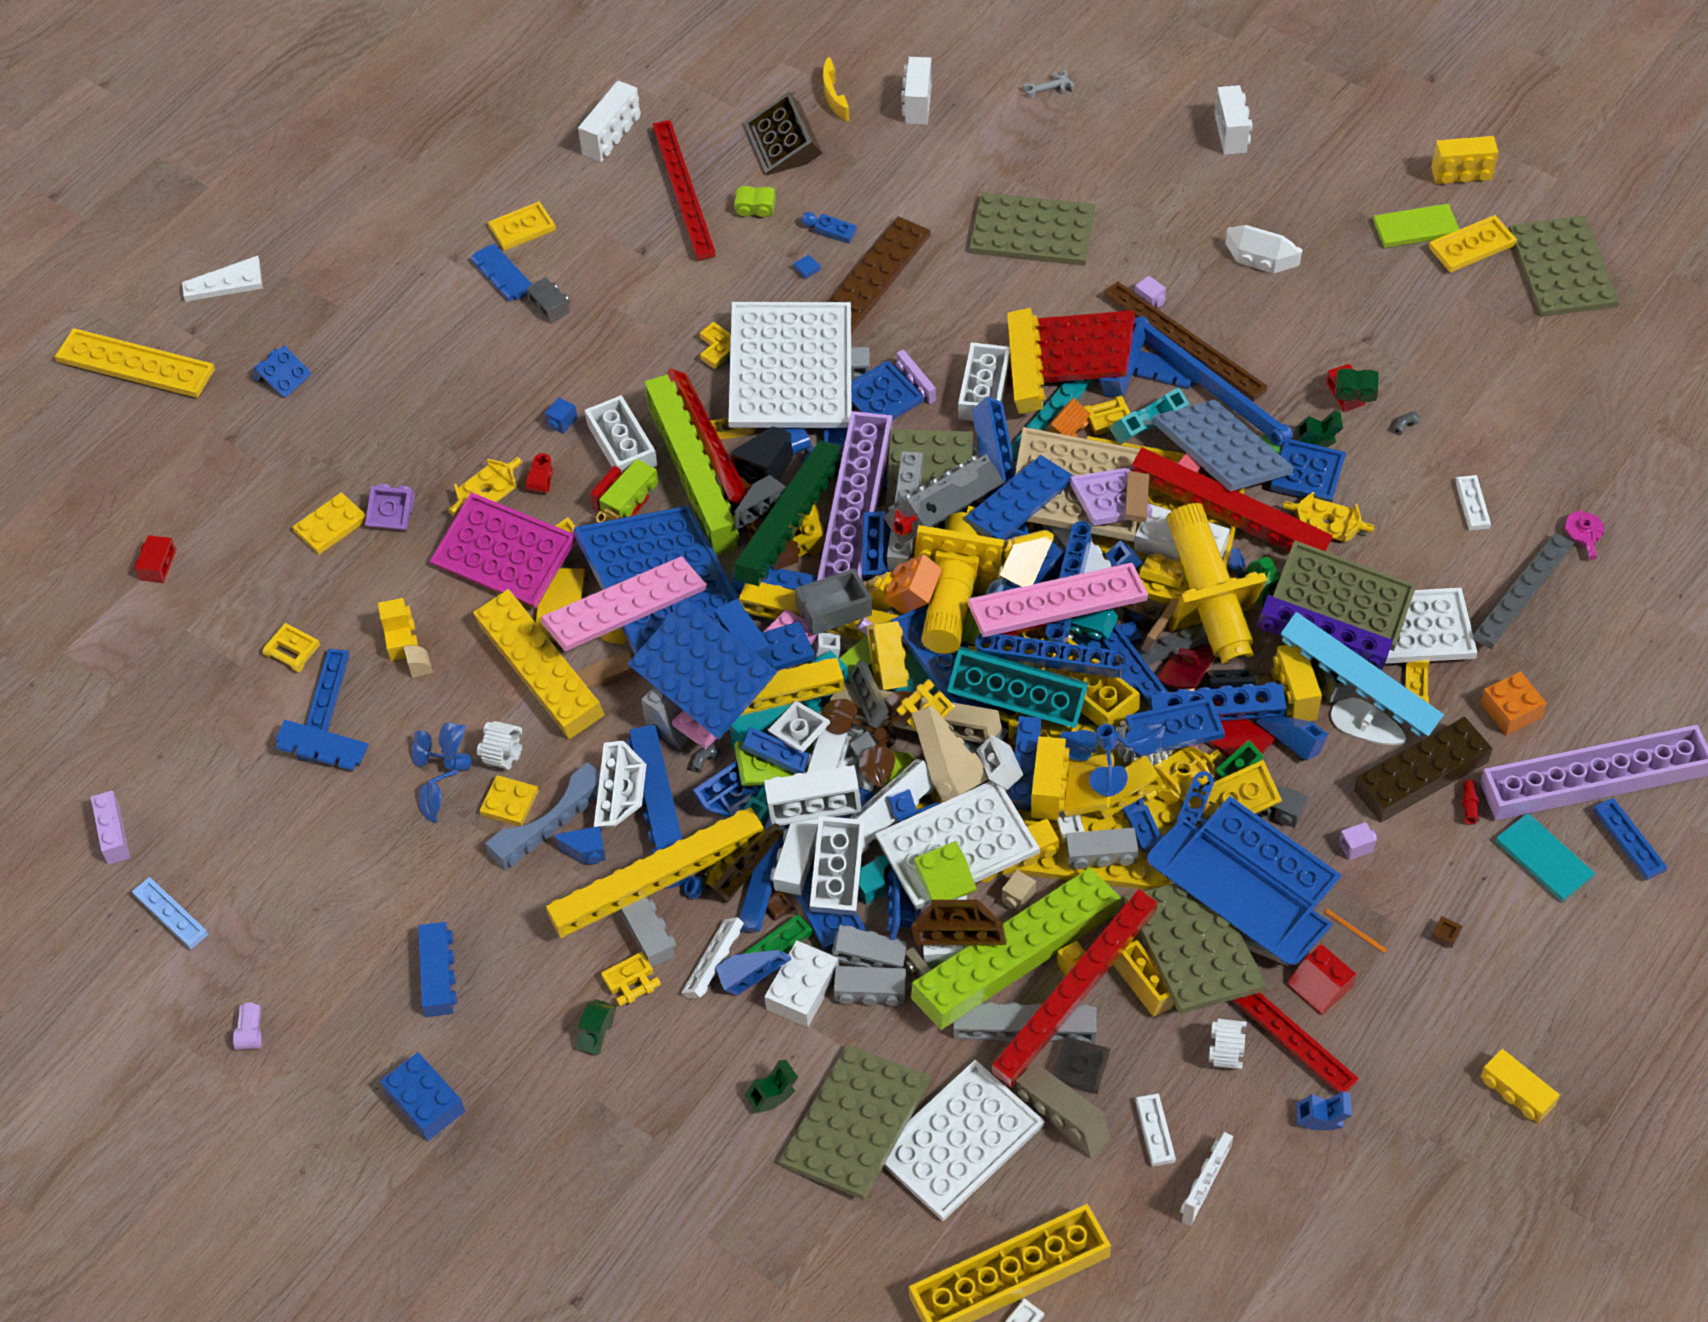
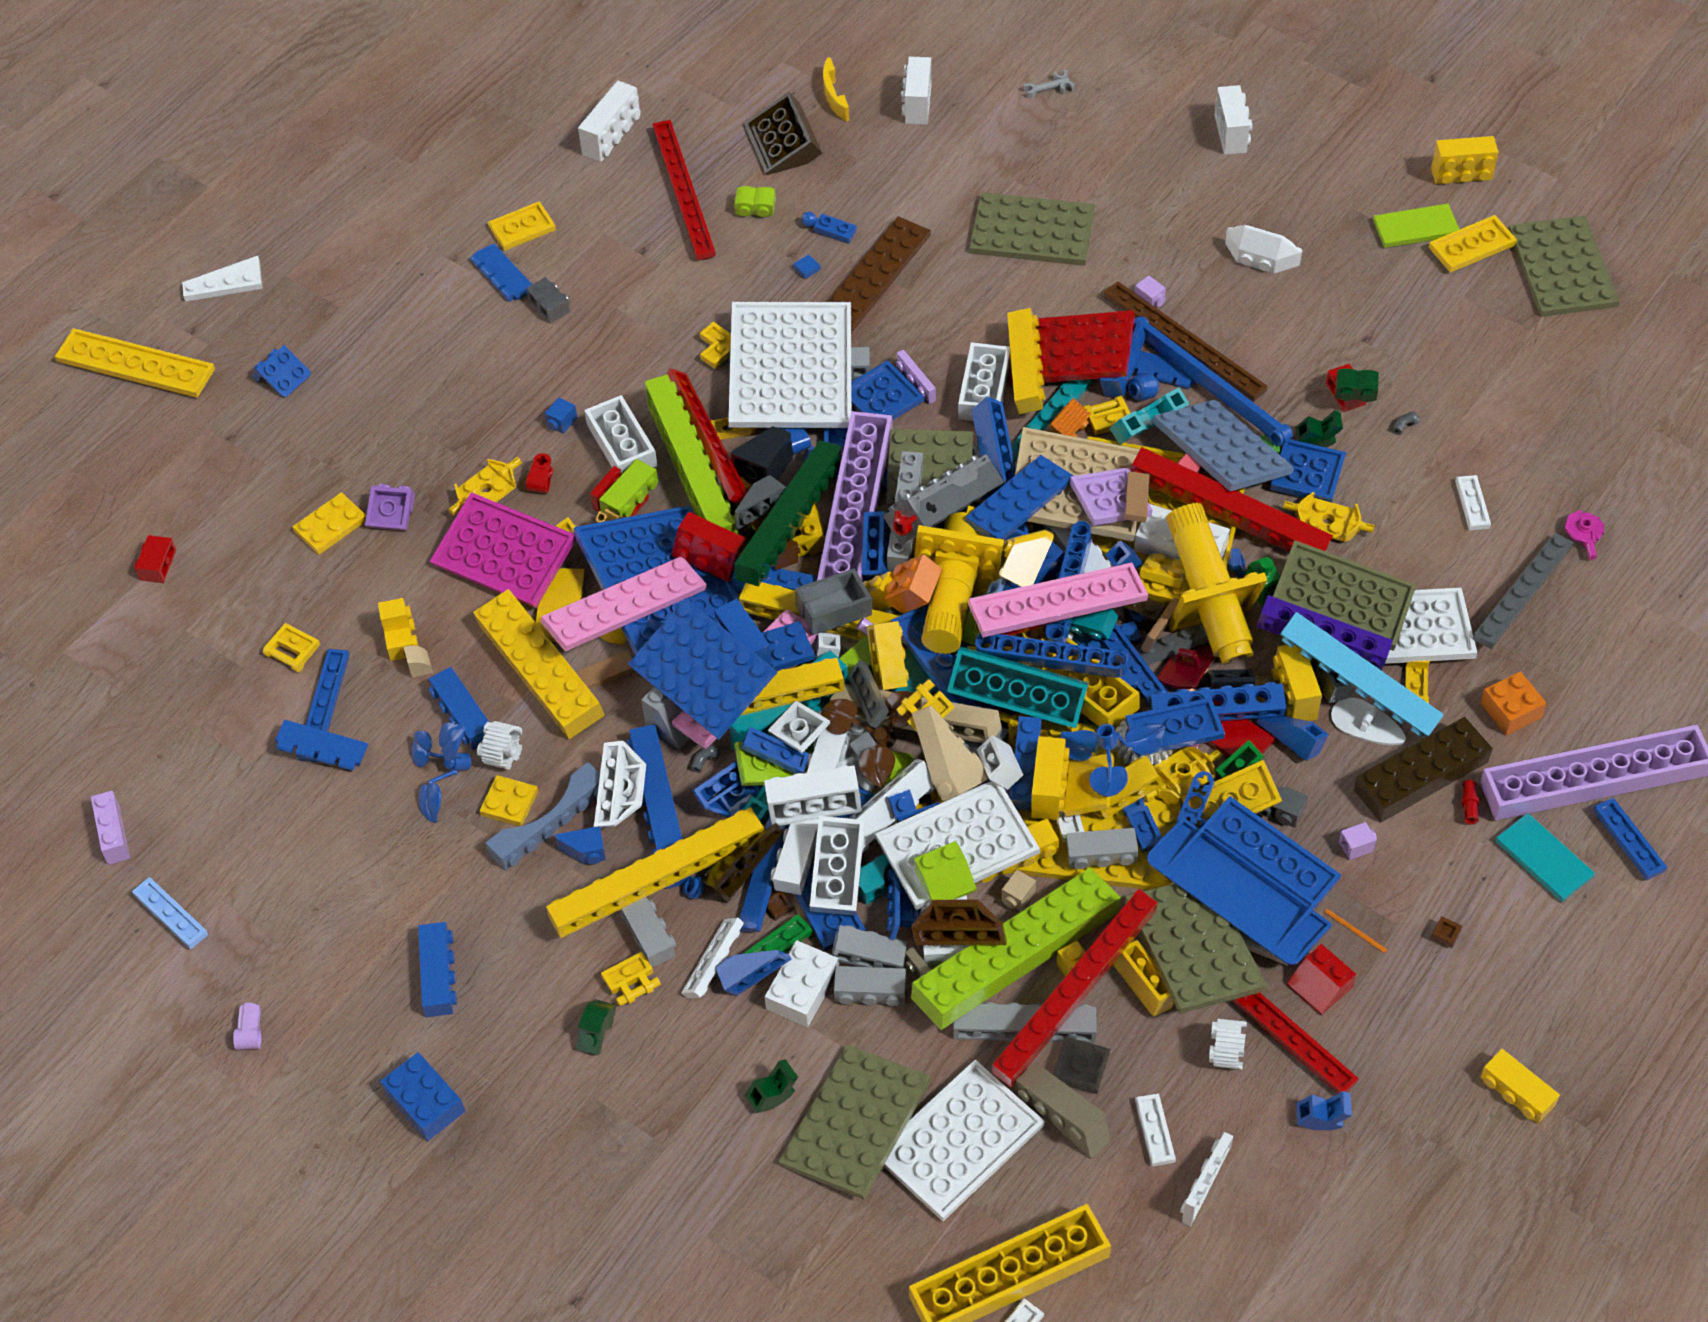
(459, 705): none -> blue brick
(708, 546): none -> red brick
(1143, 387): none -> blue head

